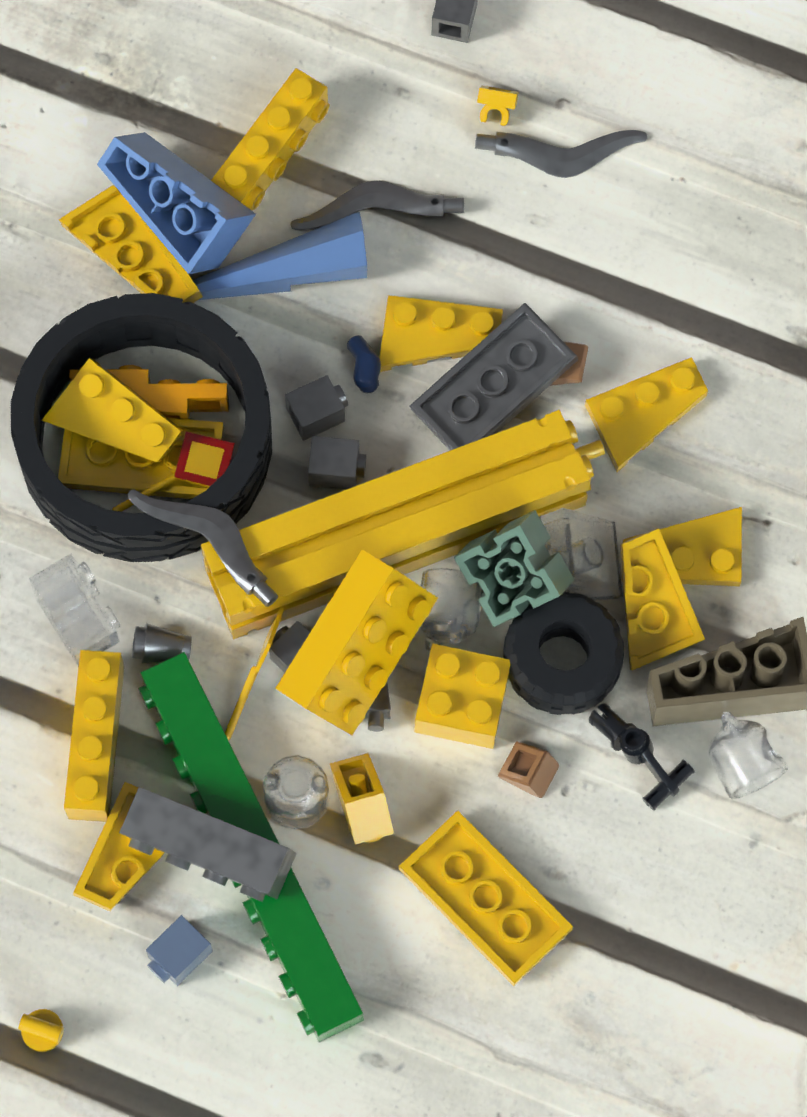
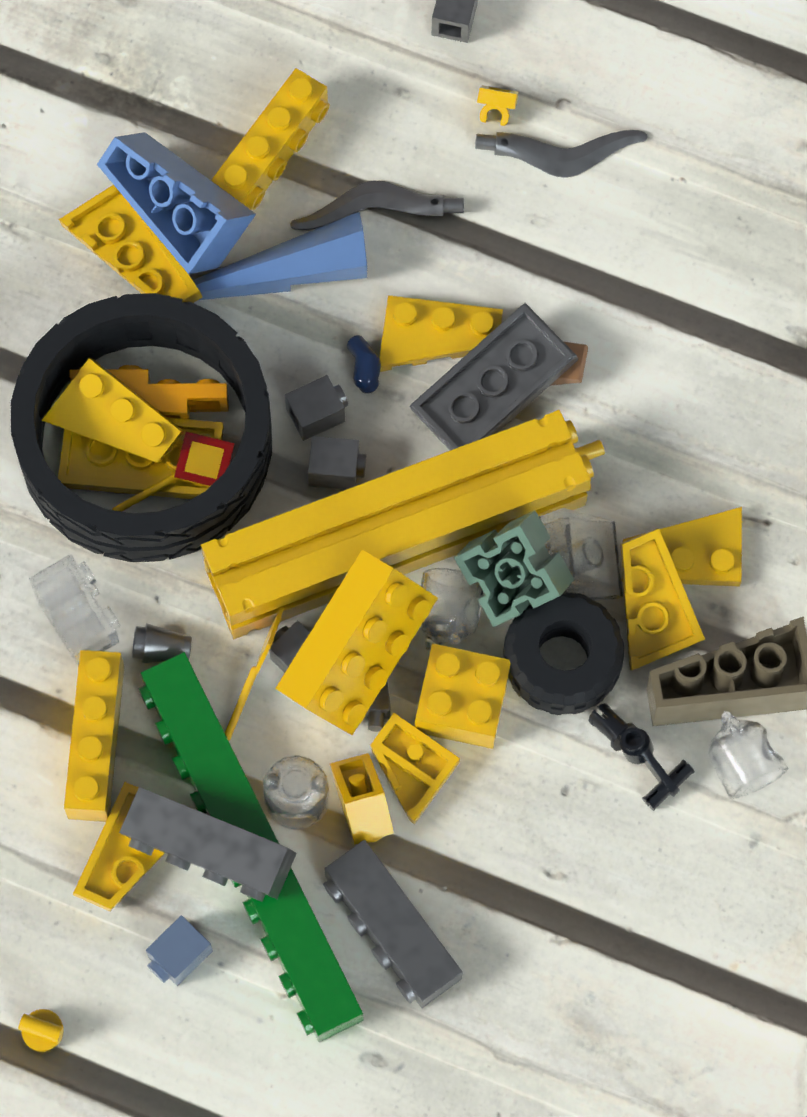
(220, 532): flat silver piece -> none
(392, 924): none -> flat silver brick
(412, 764): none -> yellow wing
(485, 898): yellow plate -> none
(529, 769): medium nougat slope -> none
(643, 408): yellow wing -> none

